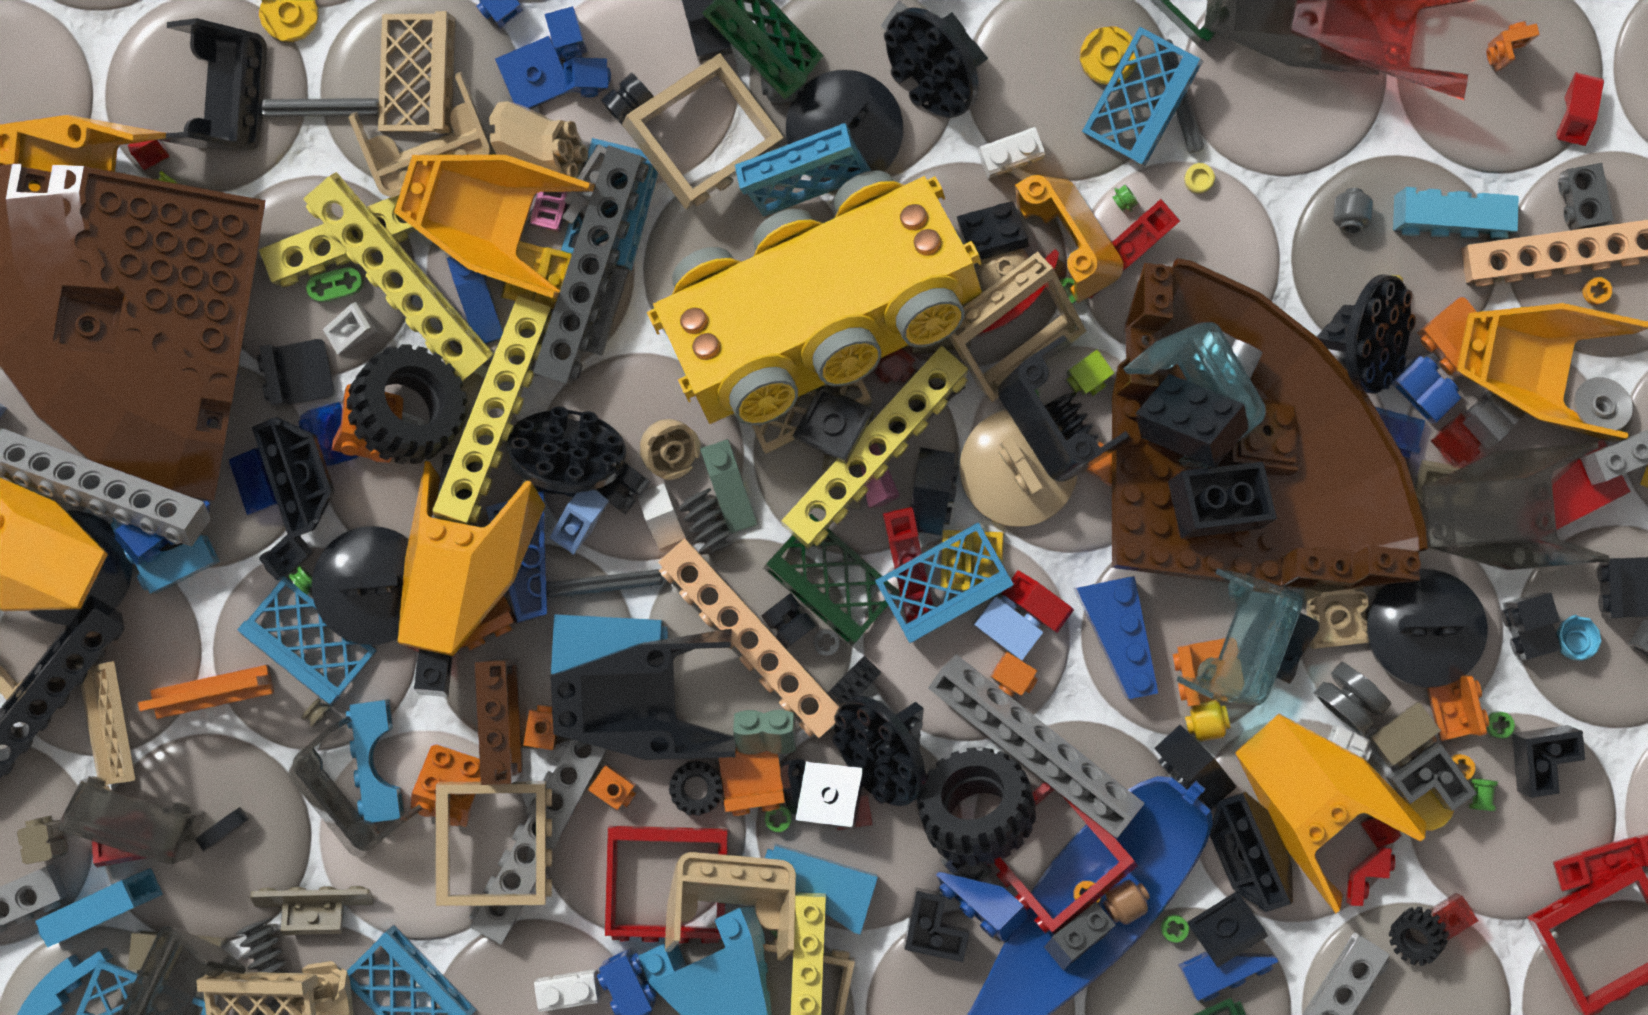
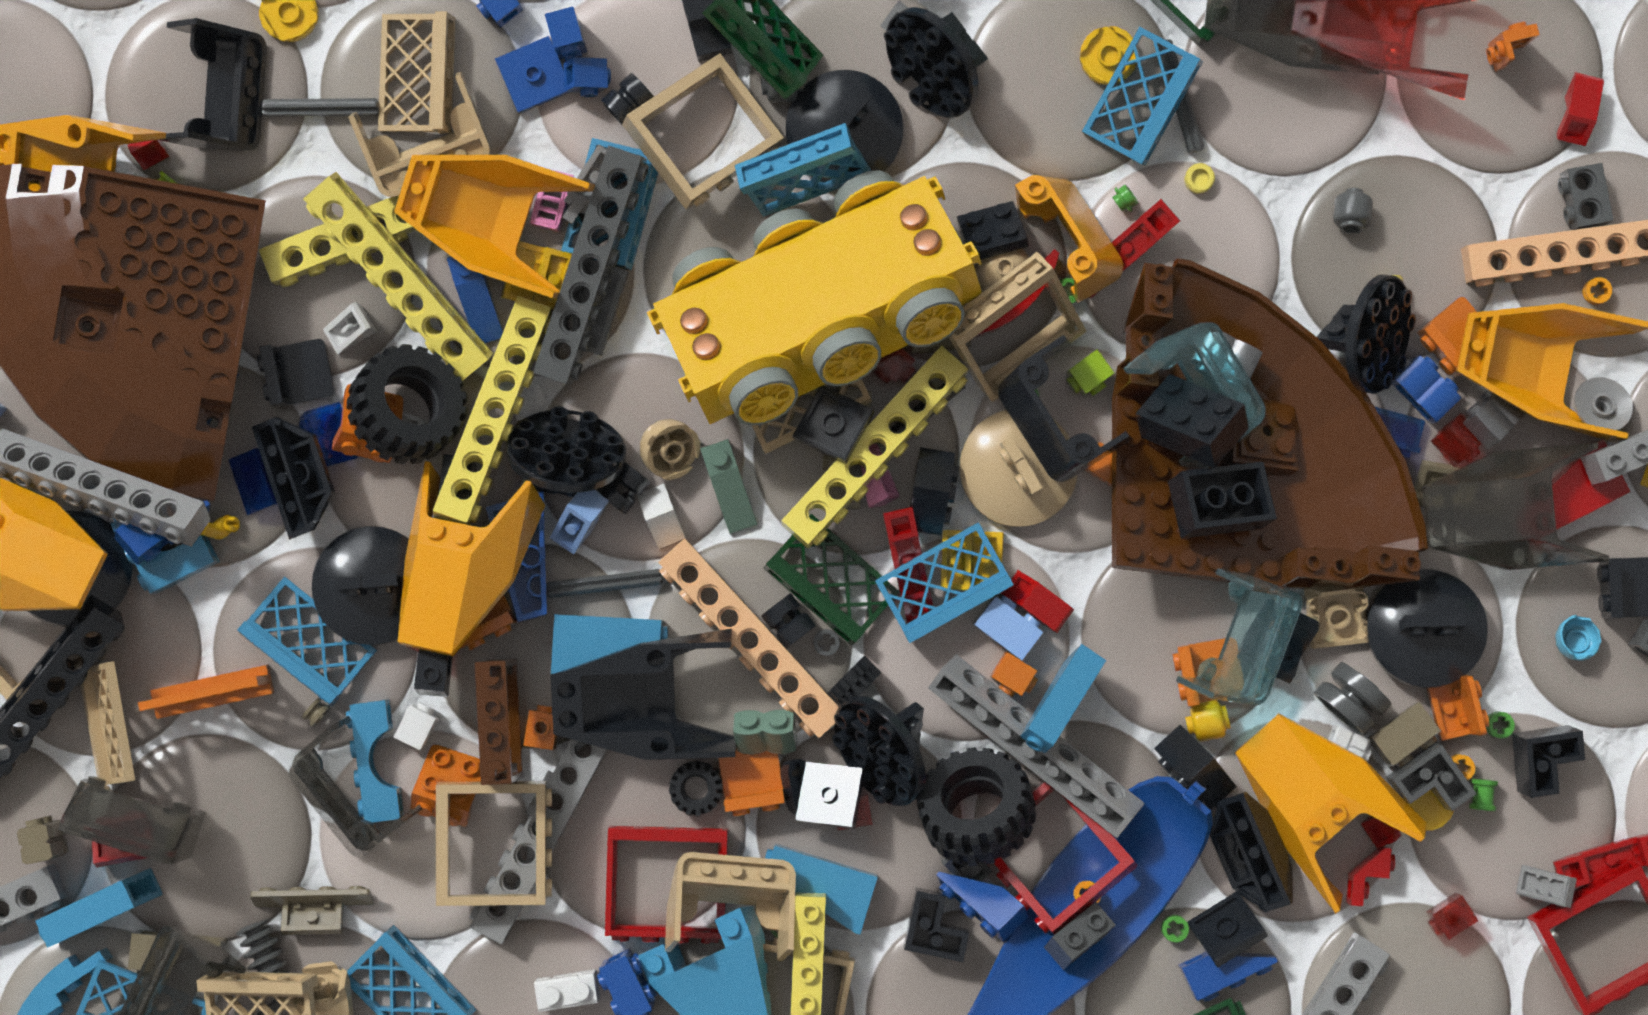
(221, 527): none -> yellow arm
(221, 829): black beam -> none
(285, 556): black bracket -> none
(302, 580): bright green bush -> none
(336, 291): bright green beam -> none
(417, 725): none -> white brick
(537, 139): tan brick -> none
(613, 787): orange brick -> none
(705, 523): dark grey piece -> none
(783, 825): bright green bush -> none
(1011, 153): white brick -> none
(1062, 698): none -> dark azure slope
(1067, 416): black piece -> none
(1120, 629): blue wedge -> none
(1126, 902): medium nougat head -> none
(1409, 945): black tyre -> none
(1455, 213): medium azure wedge -> none
(1532, 625): black brick -> none
(1546, 886): none -> light grey plate

